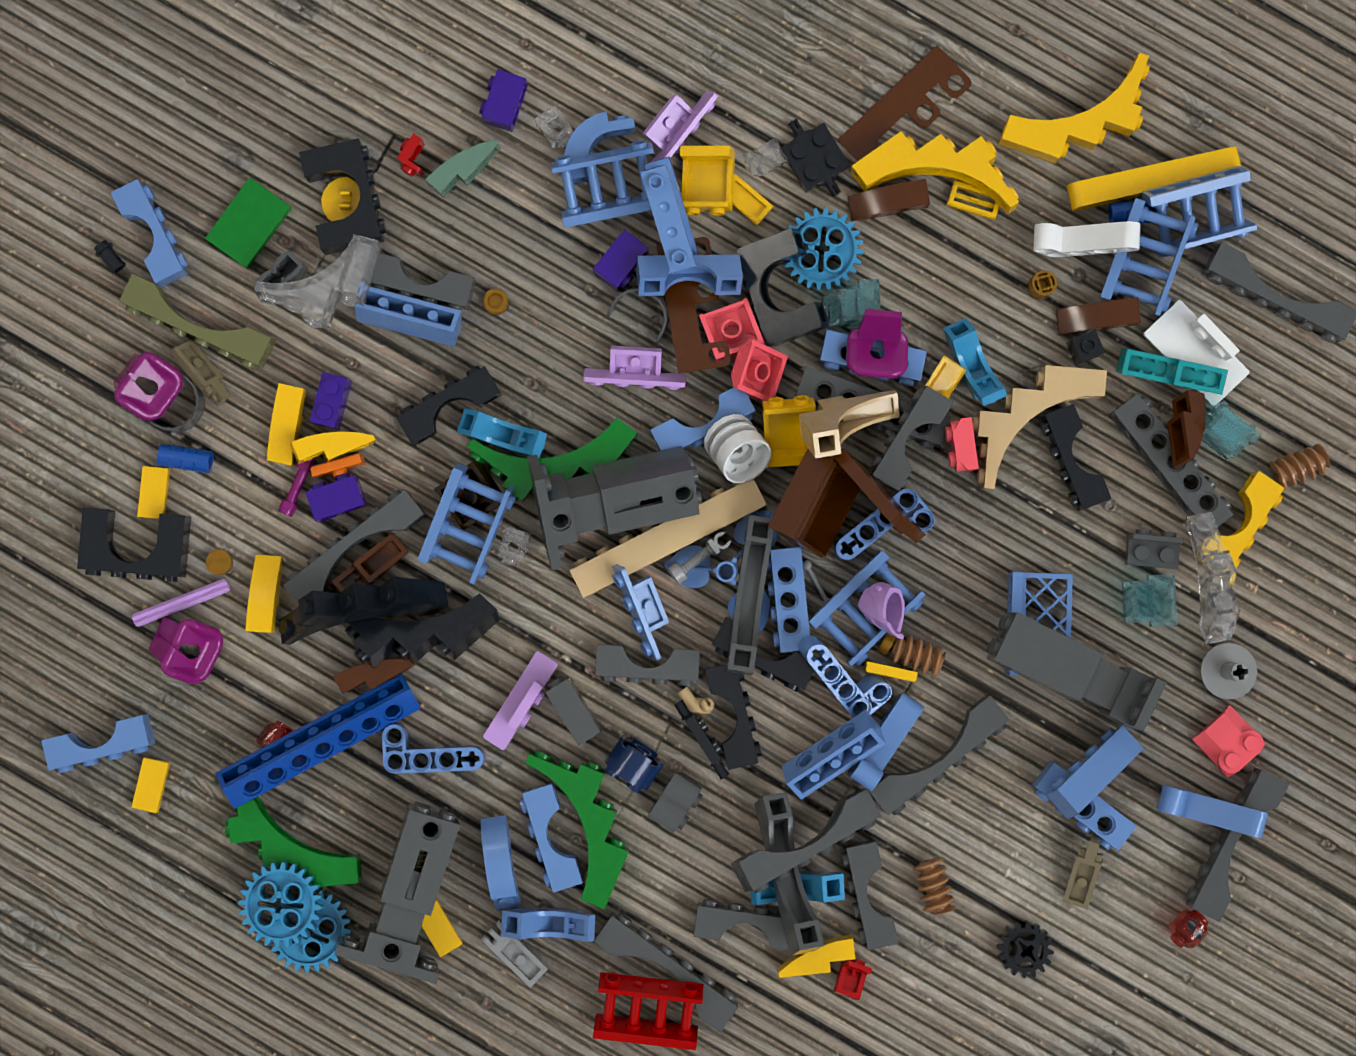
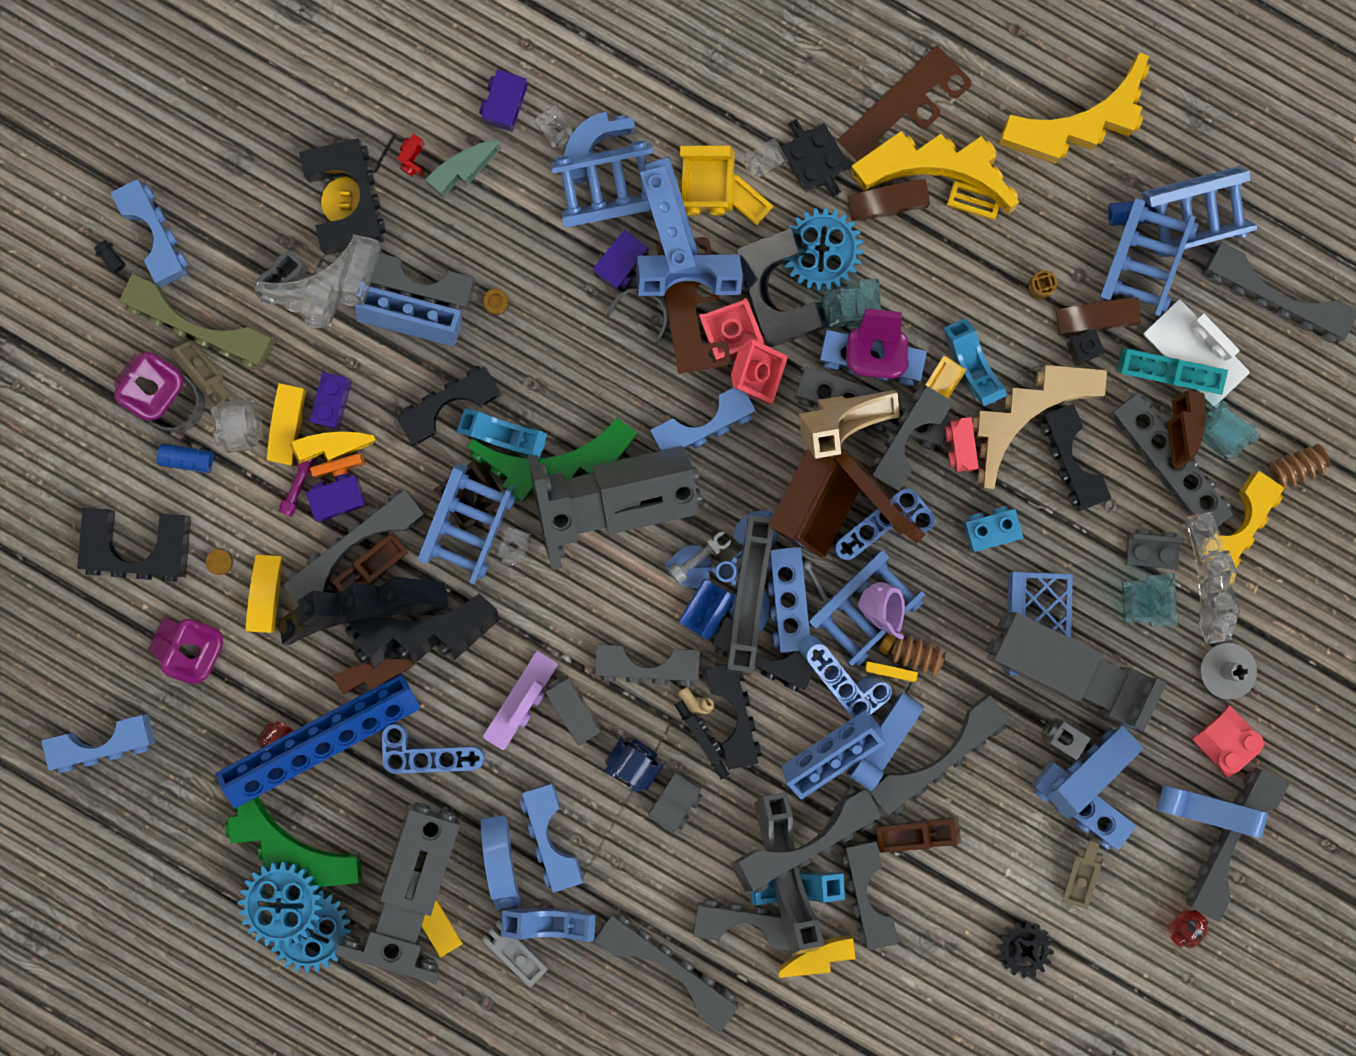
(150, 785): yellow tile -> none
(153, 492): yellow tile -> none
(181, 602): lavender axle -> none
(237, 425): none -> clear brick
(248, 223): green tile -> none
(596, 817): green arch -> none
(635, 367): lavender bracket -> none
(644, 1031): red fence -> none
(645, 607): medium blue bracket -> none
(668, 537): tan brick -> none
(676, 122): lavender bracket -> none
(706, 609): none -> blue bracket
(737, 448): white wheel -> none
(783, 429): yellow panel -> none
(851, 978): red bracket -> none
(918, 835): none -> reddish brown slope
(934, 886): medium nougat piece -> none
(992, 530): none -> dark azure brick
(1064, 738): none -> flat silver brick
(1086, 239): white beam -> none
(1133, 182): yellow beam -> none

